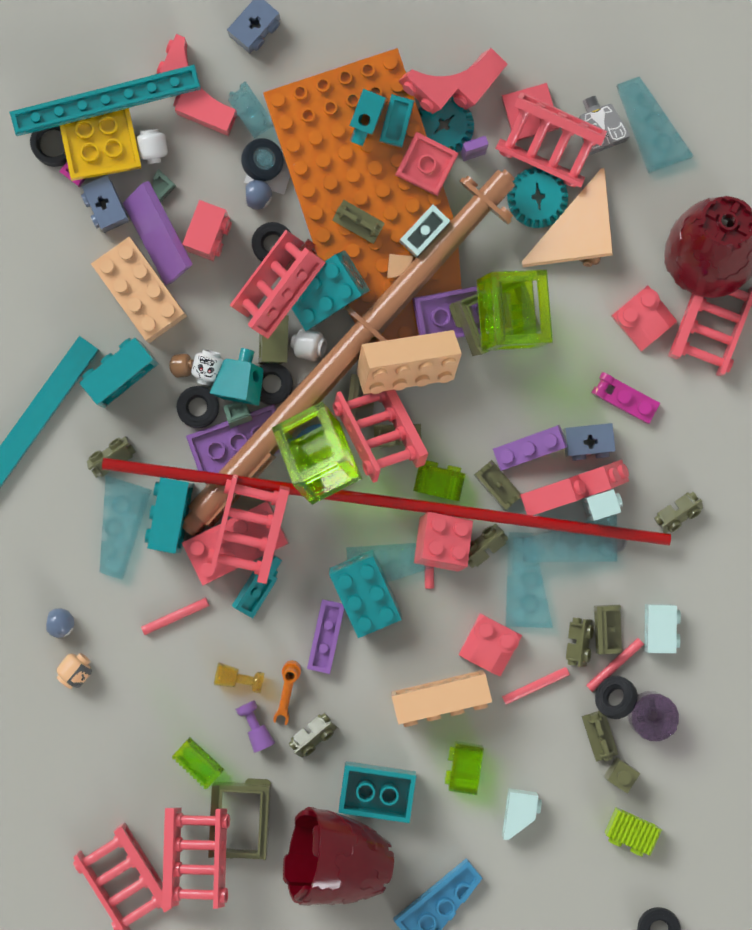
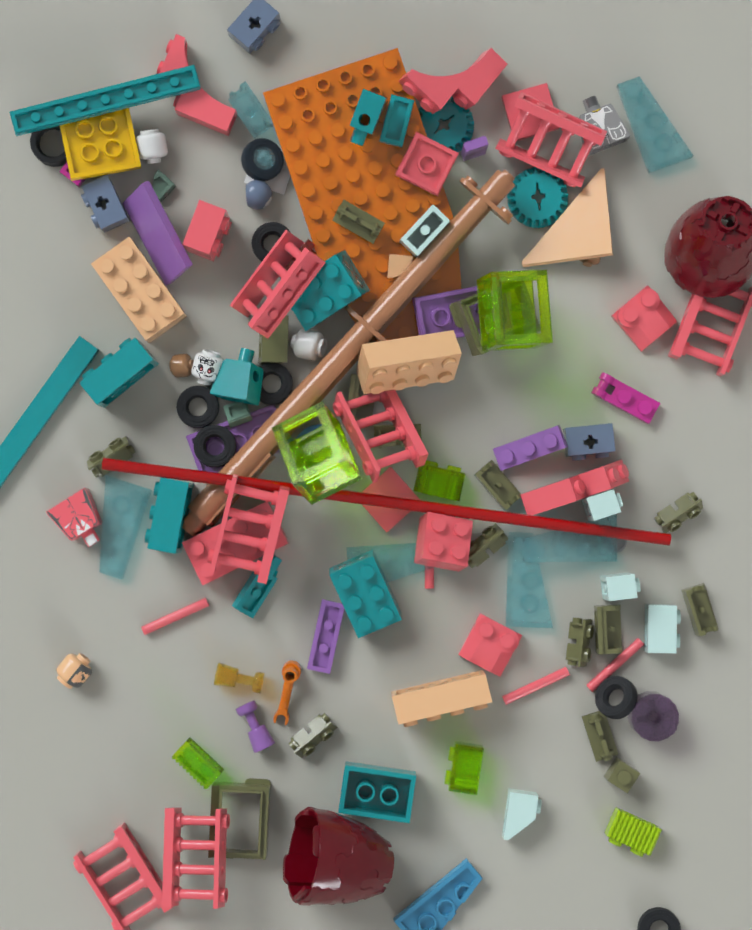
(59, 623): sand blue piece -> none
(77, 517): none -> coral torso
(200, 445): none -> black tyre
(392, 485): none -> coral tile
(619, 586): none -> light aqua brick
(699, 609): none -> olive hinge

